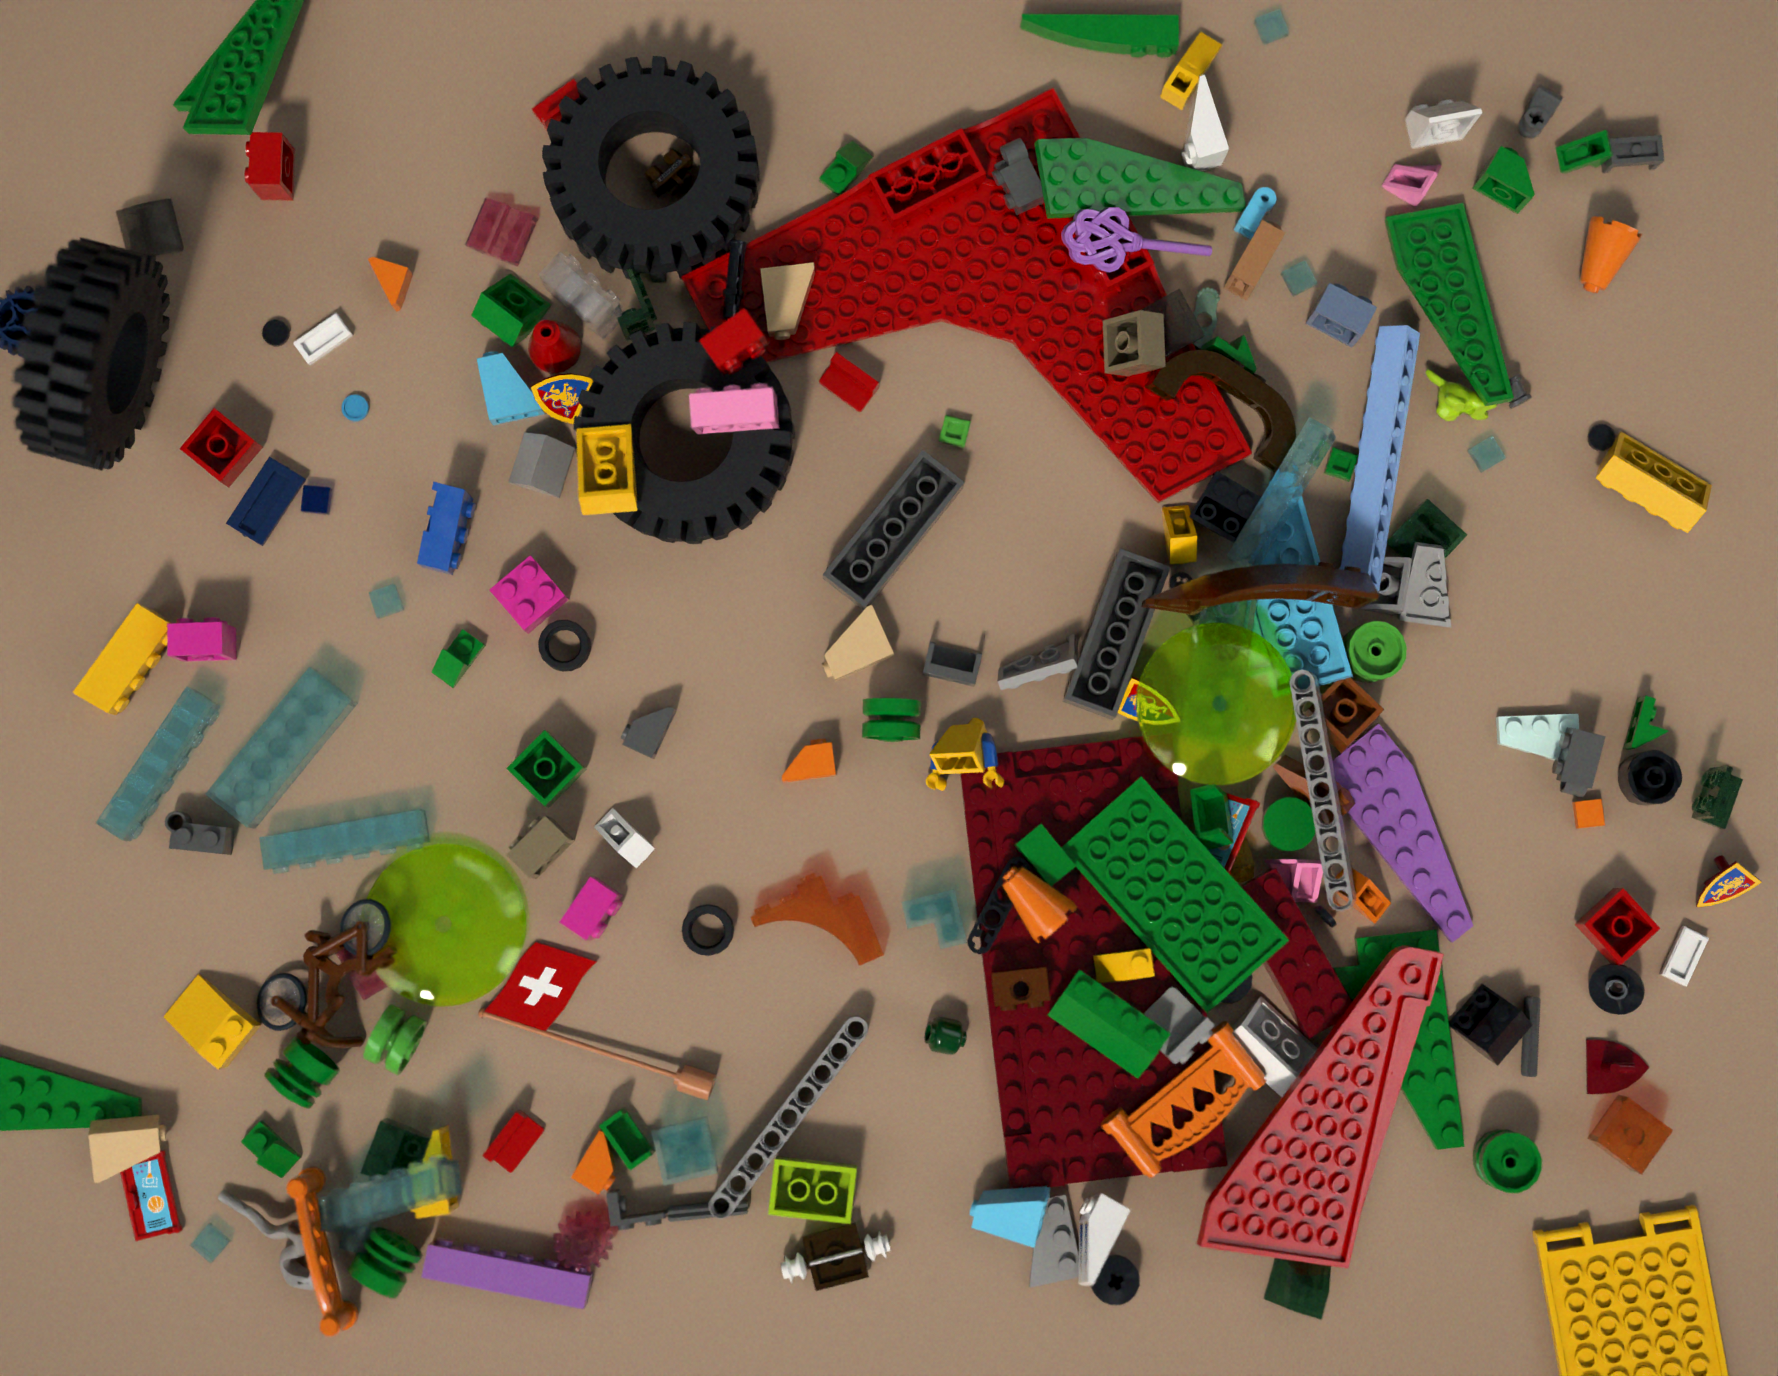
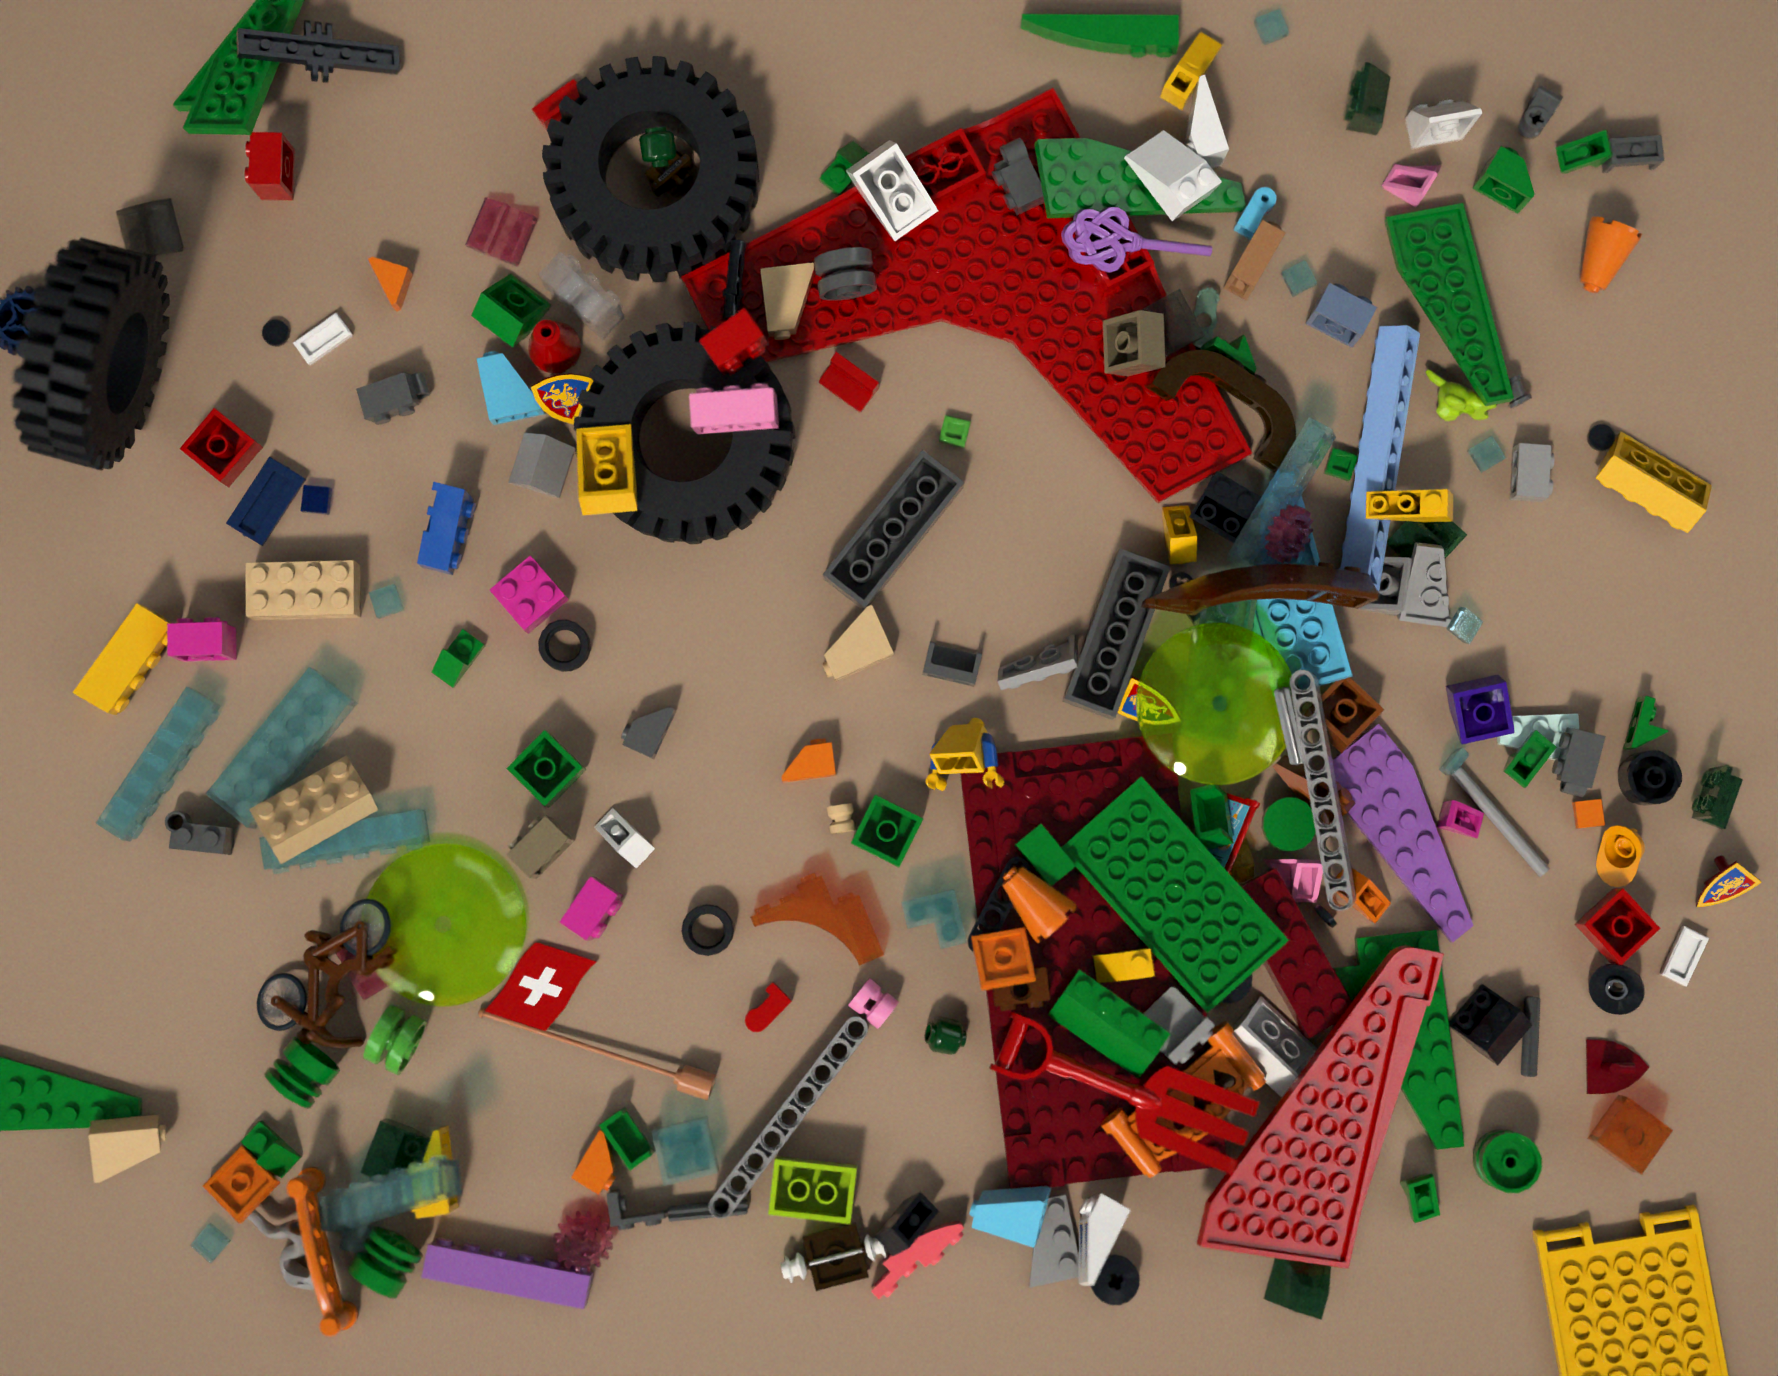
(154, 1198): door -> none
(211, 1022): yellow slope -> none
(241, 1184): none -> orange tile
(303, 590): none -> tan brick
(313, 809): none -> tan brick
(317, 51): none -> black hinge
(355, 408): dark azure piece -> none
(392, 396): none -> dark grey hinge
(514, 1141): red panel -> none
(641, 319): clear green bracket -> none
(657, 146): none -> dark green head
(761, 1017): none -> red leg
(841, 818): none -> tan wheel
(845, 273): none -> dark grey wheel
(881, 1009): none -> bright pink wheel
(886, 831): none -> green brick
(891, 721): green wheel -> none
(892, 189): none -> white slope
(906, 1224): none -> black brick
(925, 1249): none -> coral slope
(1003, 958): none -> orange tile
(1149, 1099): none -> red piece
(1173, 173): none -> white slope
(1289, 533): none -> clear pink gear
(1289, 724): none -> axle
(1368, 100): none -> clear green slope
(1386, 644): bright green wheel -> none
(1410, 505): none -> yellow slope
(1421, 1197): none -> green slope
(1454, 761): none -> clear light blue tile
(1460, 819): none -> dark pink slope
(1464, 625): none -> clear light blue tile
(1480, 709): none -> dark purple slope
(1500, 822): none -> light grey piece
(1529, 758): none -> green slope
(1531, 472): none -> light grey brick
(1619, 855): none -> light orange piece

